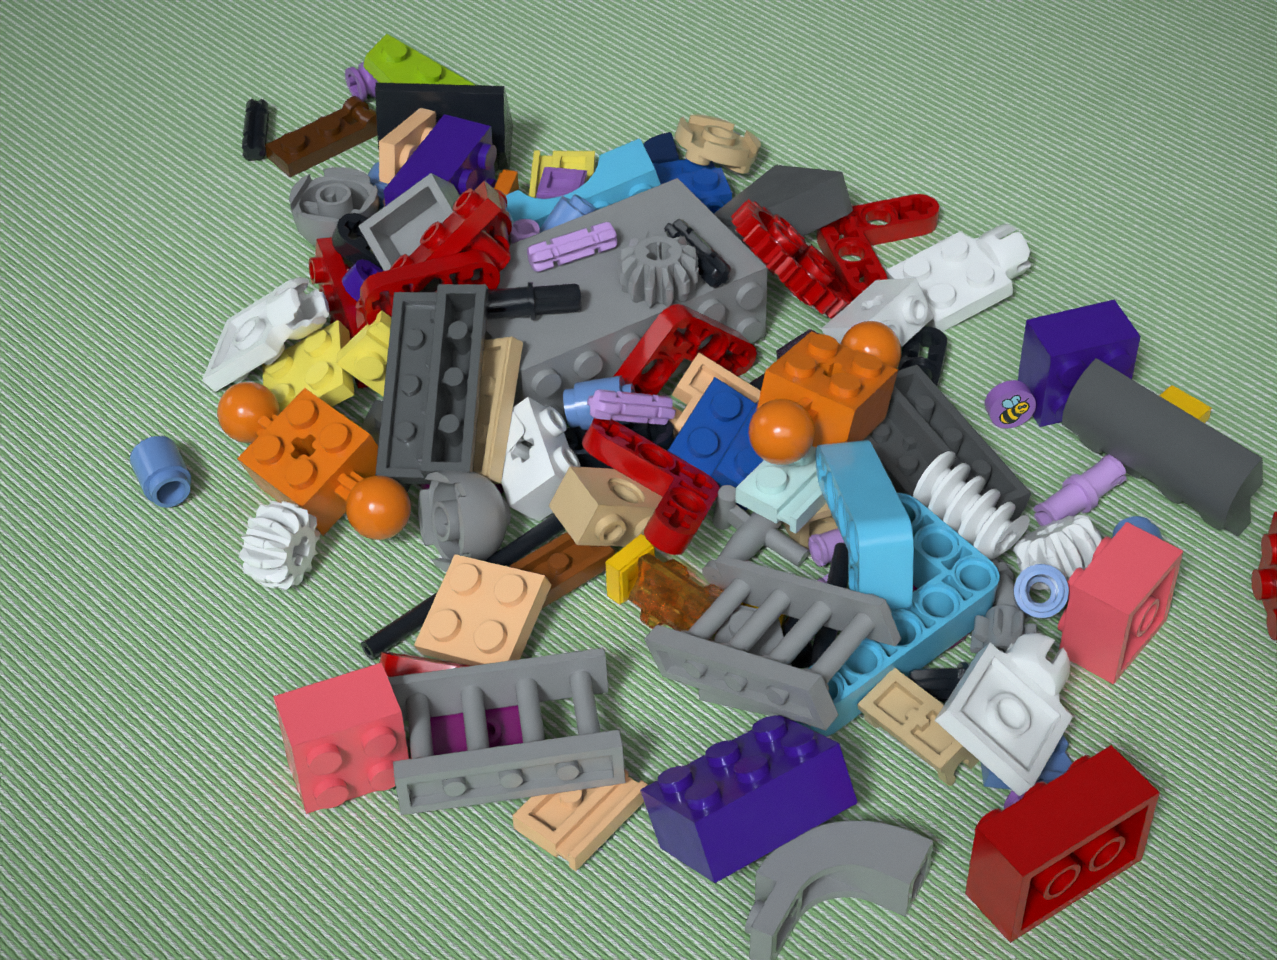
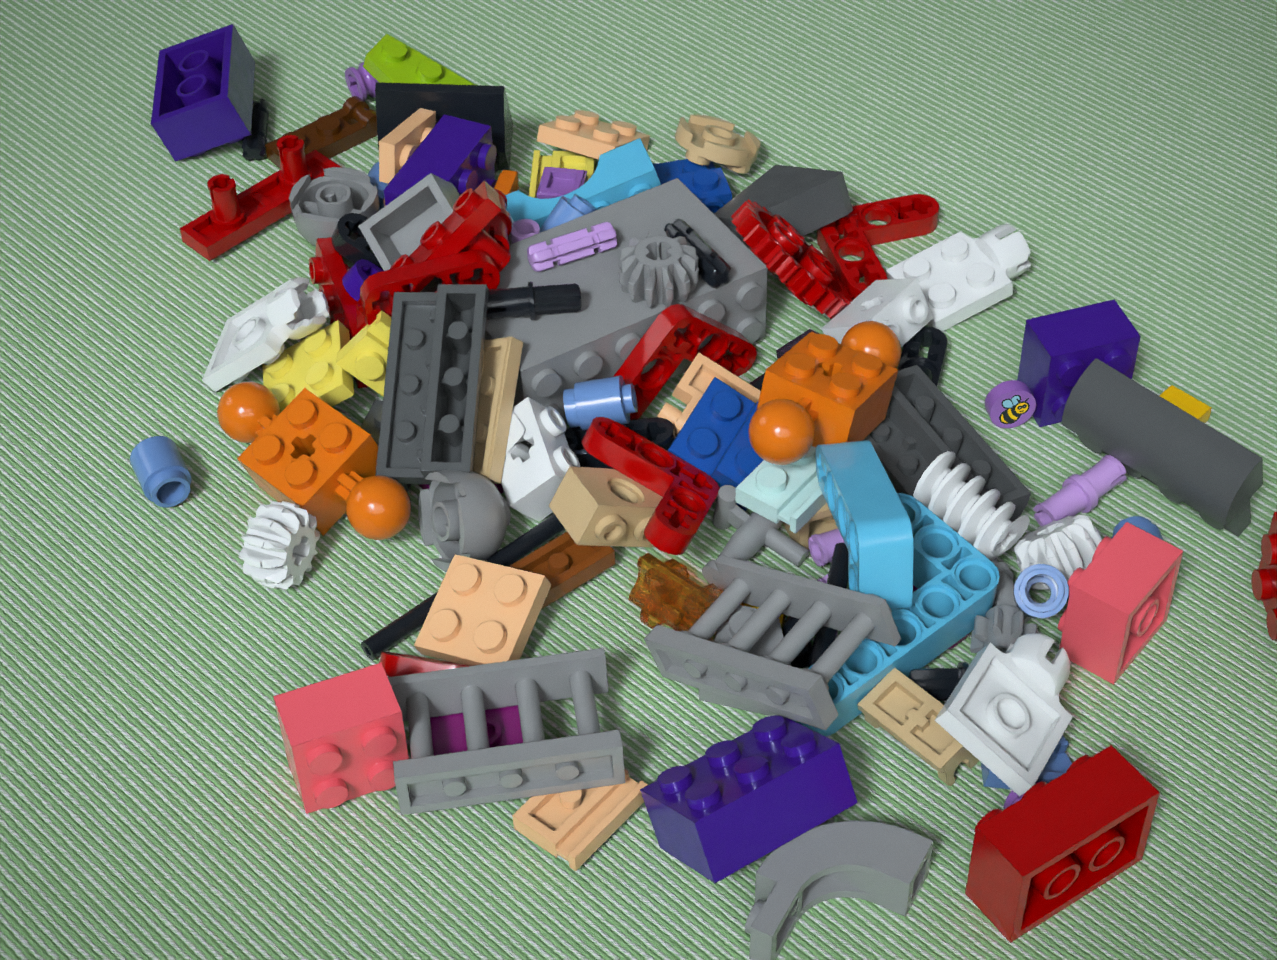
(204, 93): none -> dark purple brick
(245, 214): none -> red plate
(588, 135): none -> light nougat plate
(623, 569): yellow tile -> none
(631, 407): lavender axle -> none
(661, 148): dark blue tile -> none

